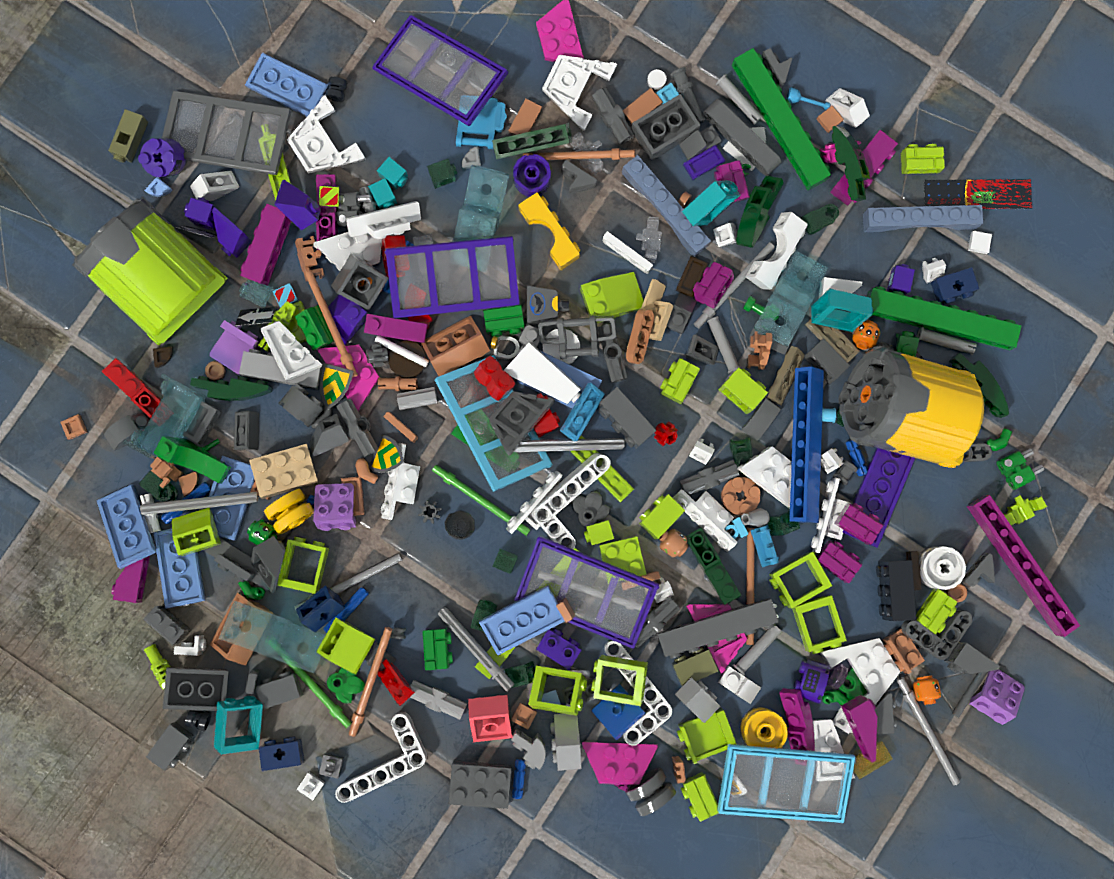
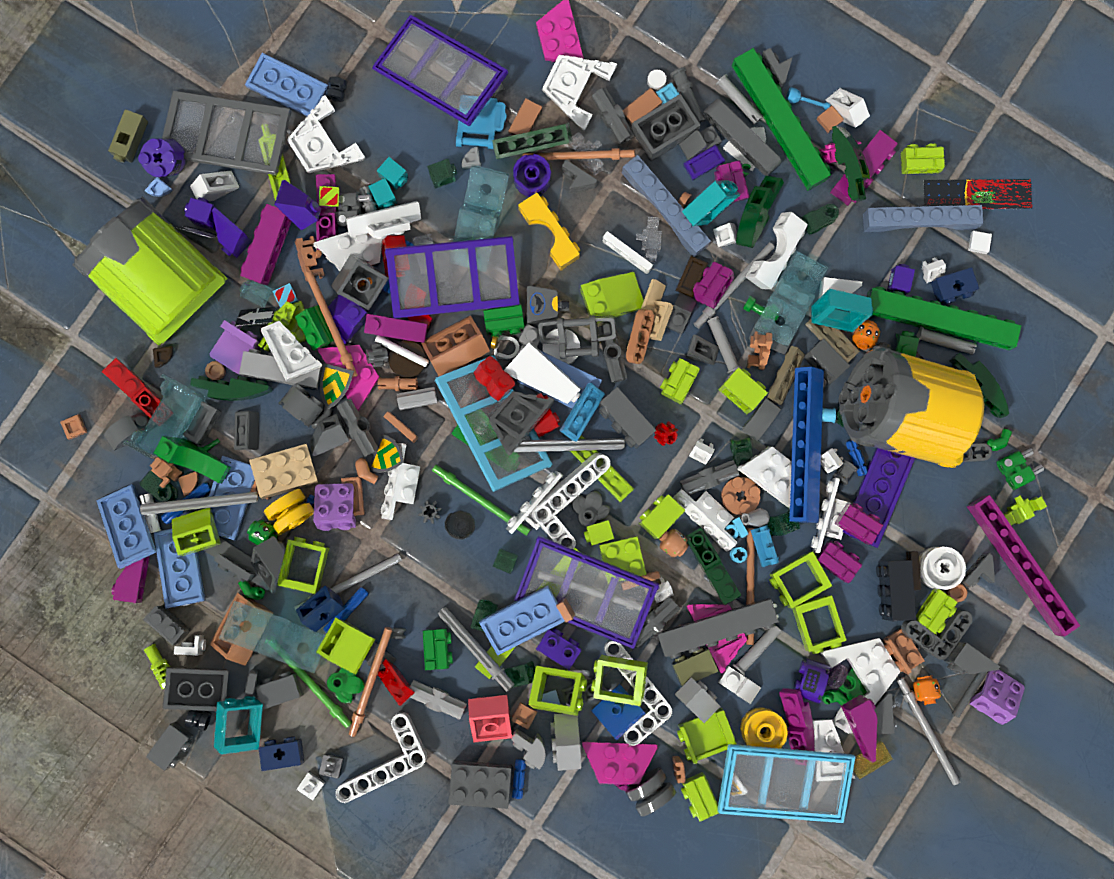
(734, 551): none -> medium azure axle

